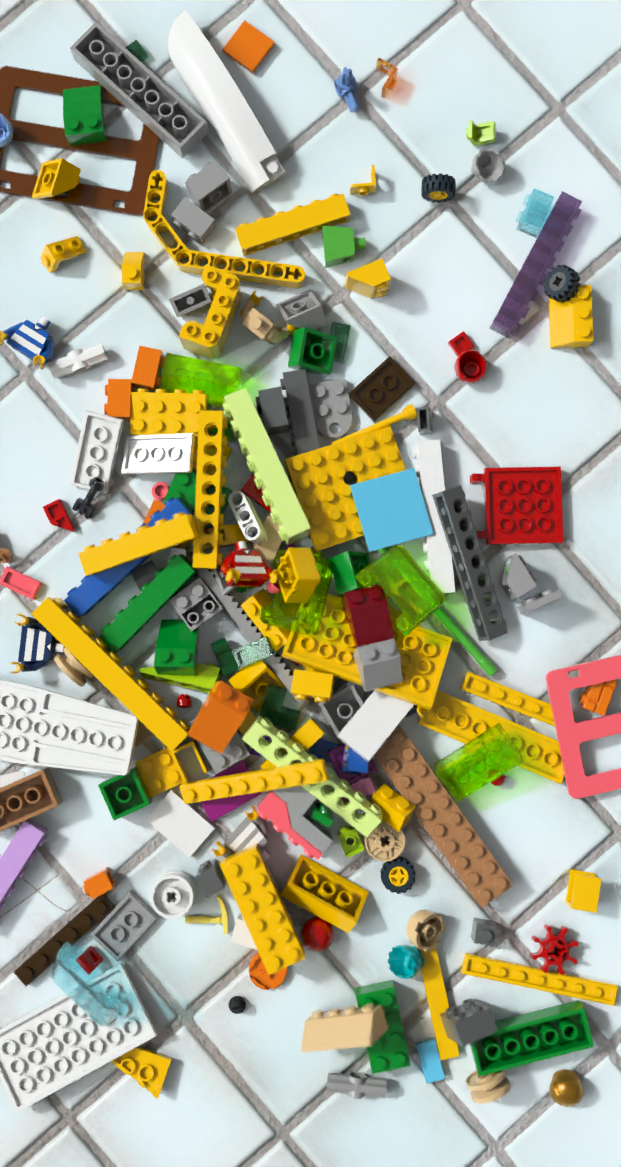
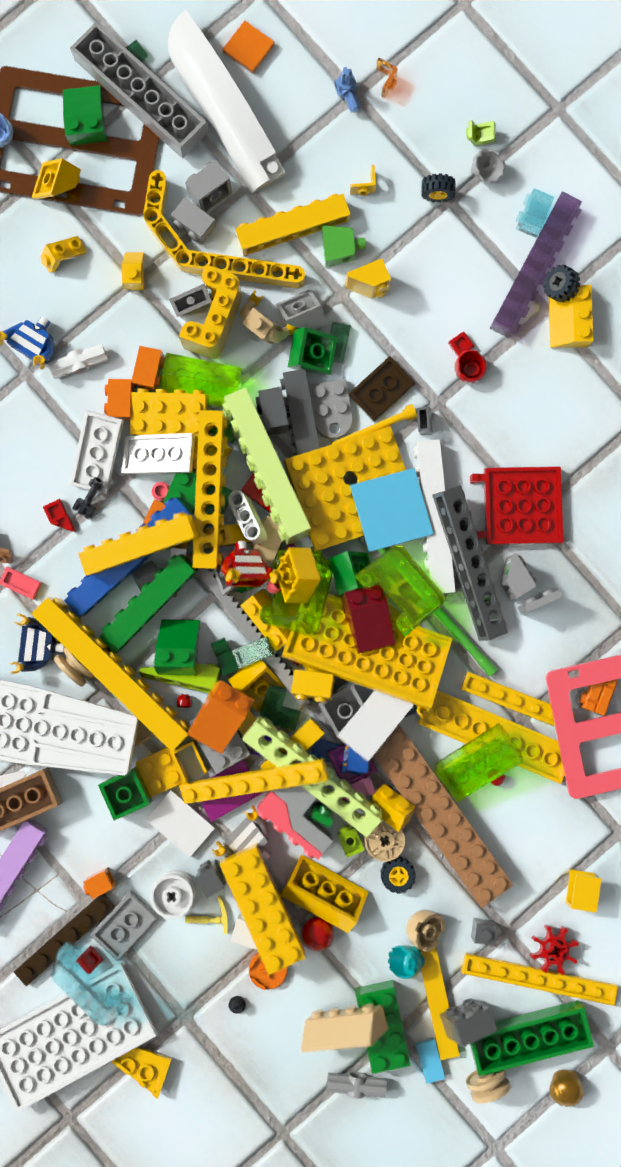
(196, 604): light grey slope -> none
(378, 664): light grey slope -> none

